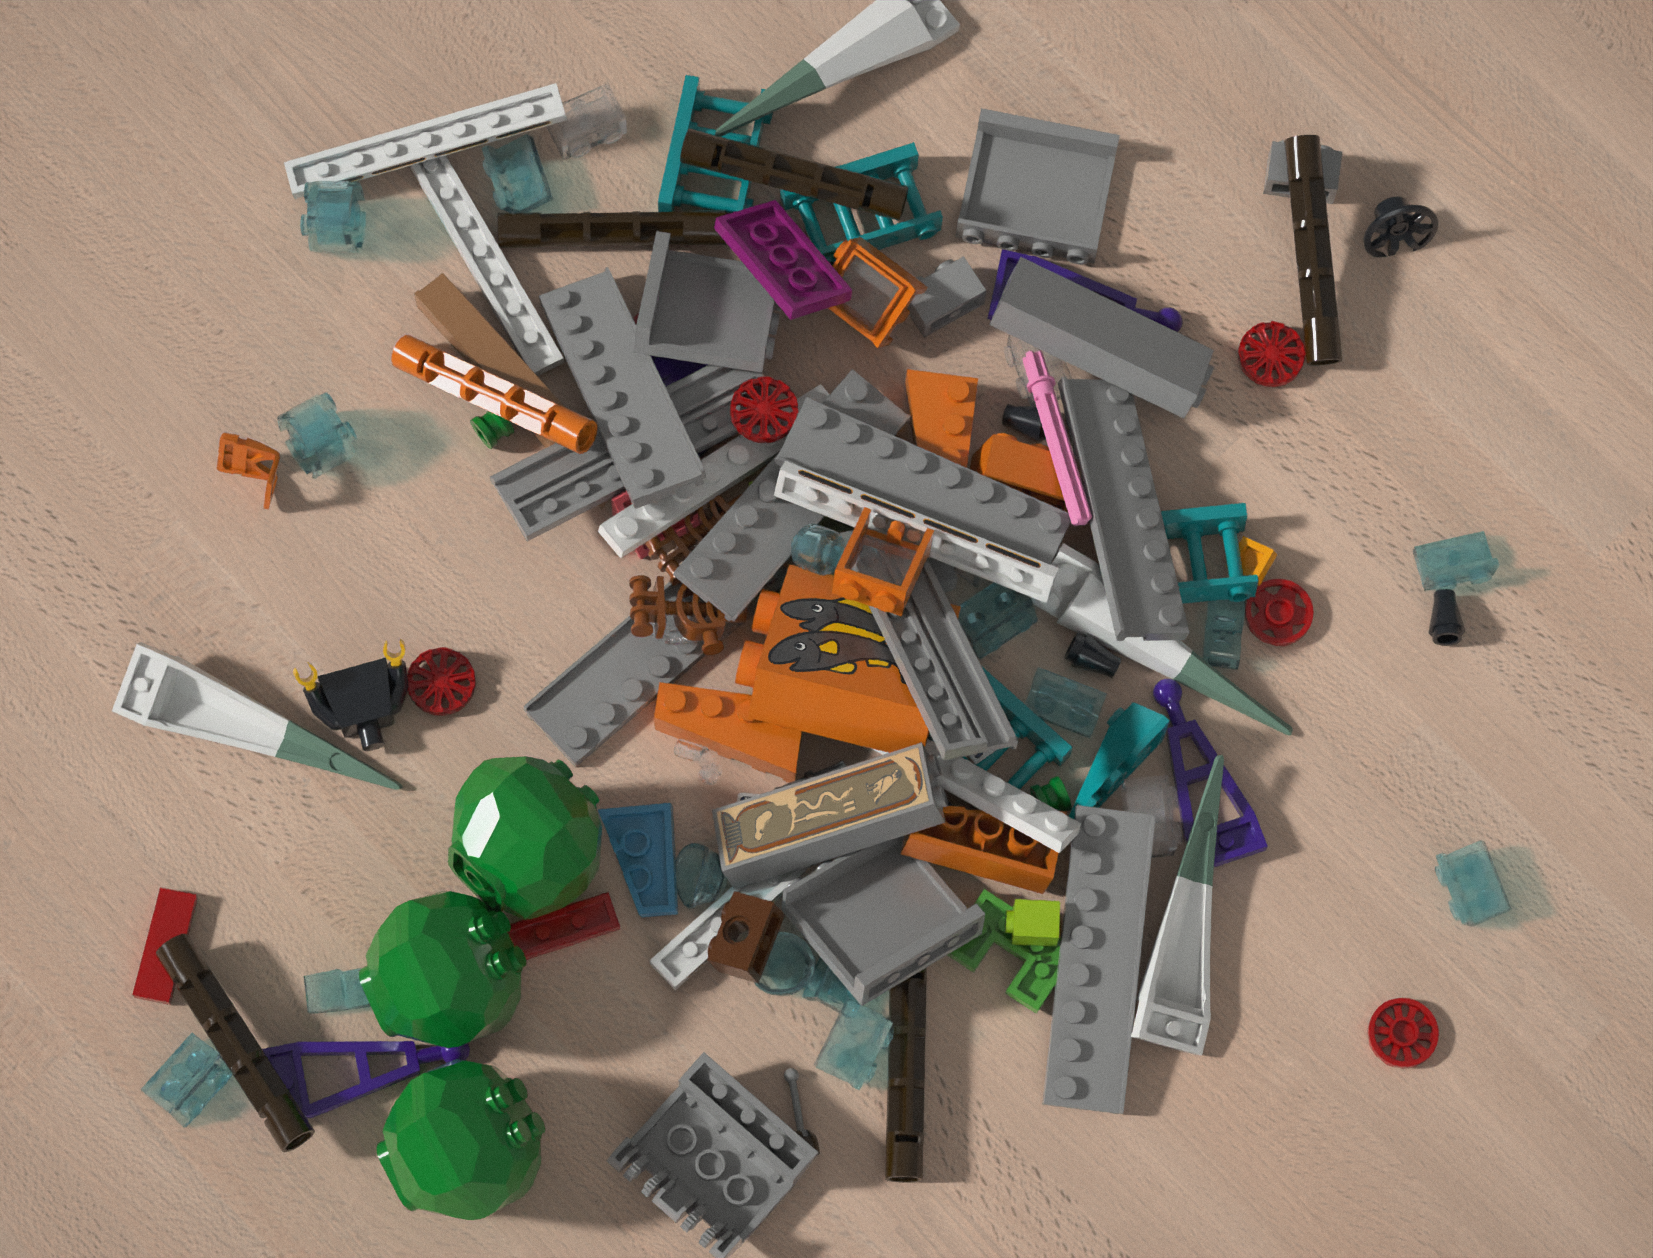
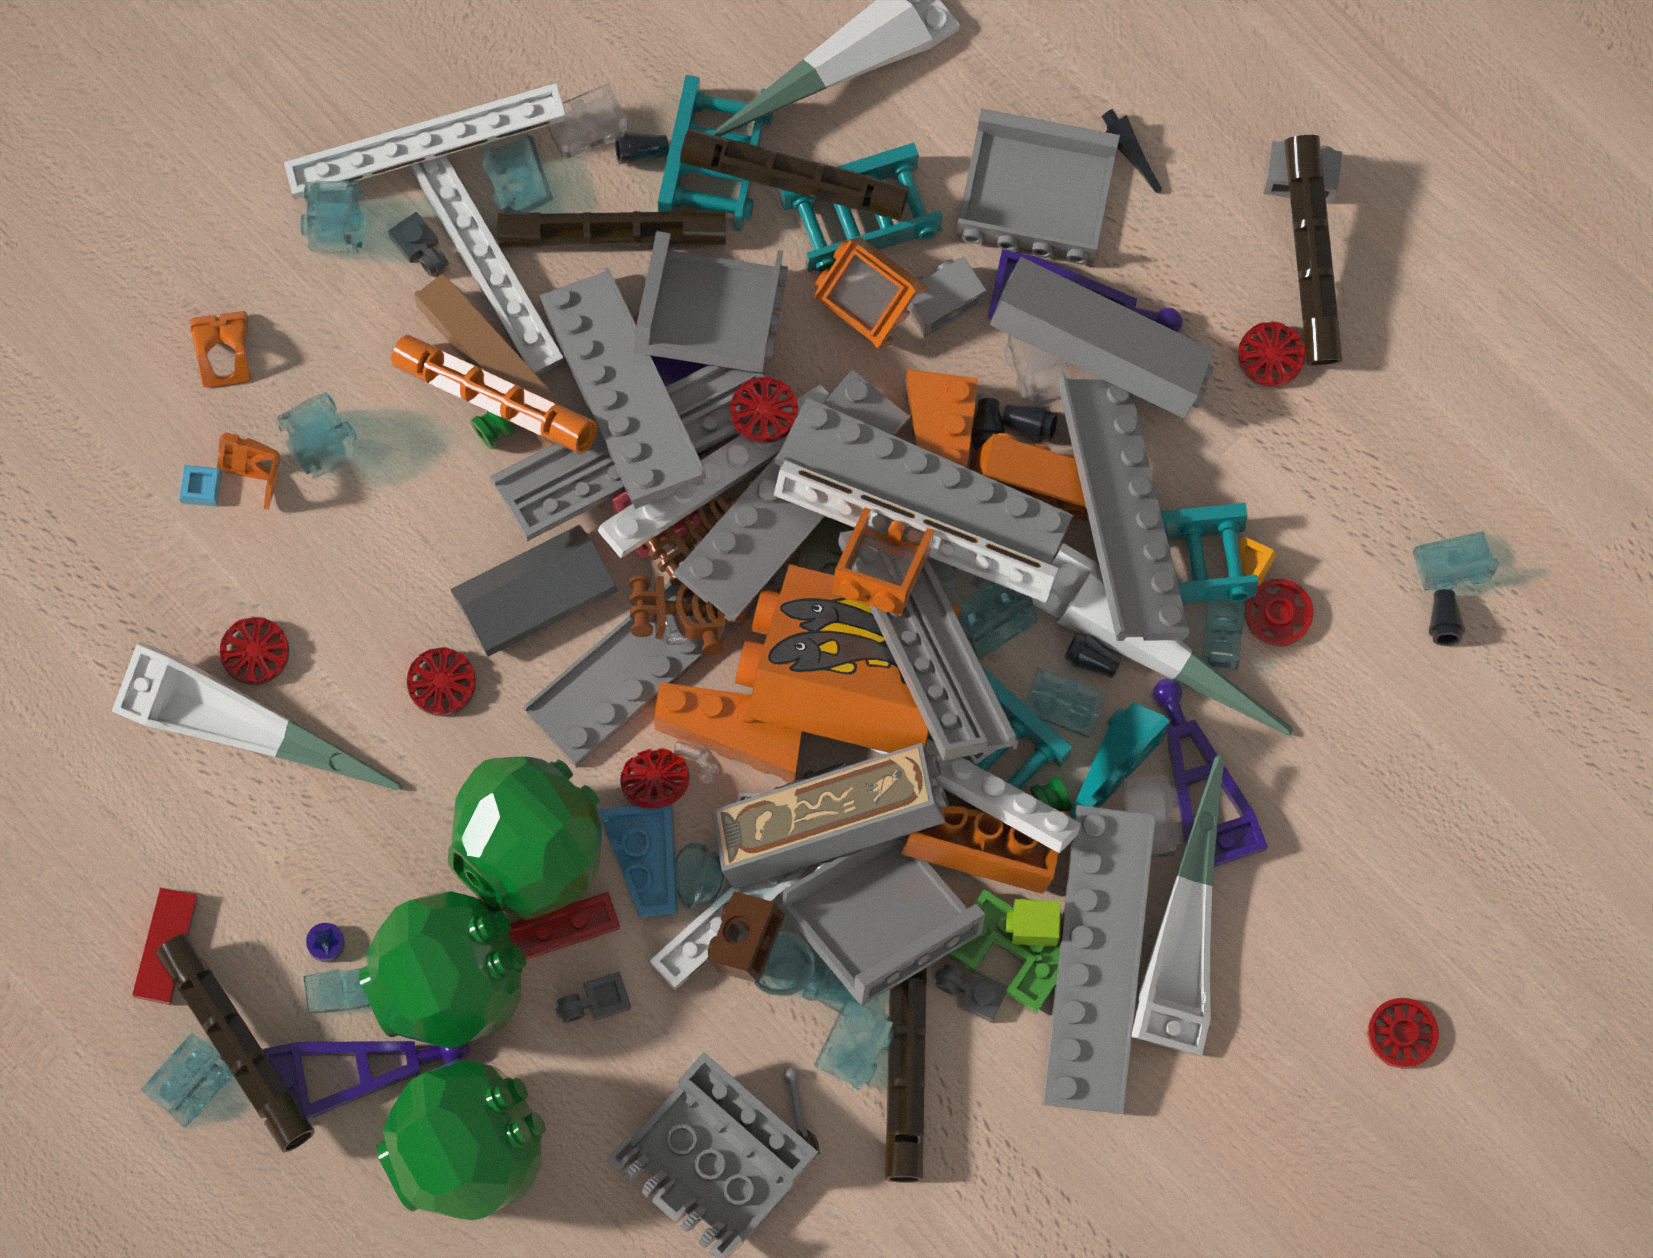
(200, 485): none -> medium azure tile
(227, 329): none -> orange piece
(254, 651): none -> red wheel
(325, 942): none -> dark purple tile
(359, 697): black torso -> none
(415, 239): none -> dark grey plate
(534, 590): none -> dark grey slope
(604, 997): none -> dark grey plate
(639, 148): none -> black cone
(654, 778): none -> red wheel
(783, 259): magenta plate -> none
(817, 549): clear light blue head -> none
(980, 996): none -> dark grey plate
(987, 422): none -> black cone
(1041, 386): bright pink axle -> none
(1130, 147): none -> black piece
(1397, 223): black wheel -> none
(1472, 884): clear light blue bracket -> none

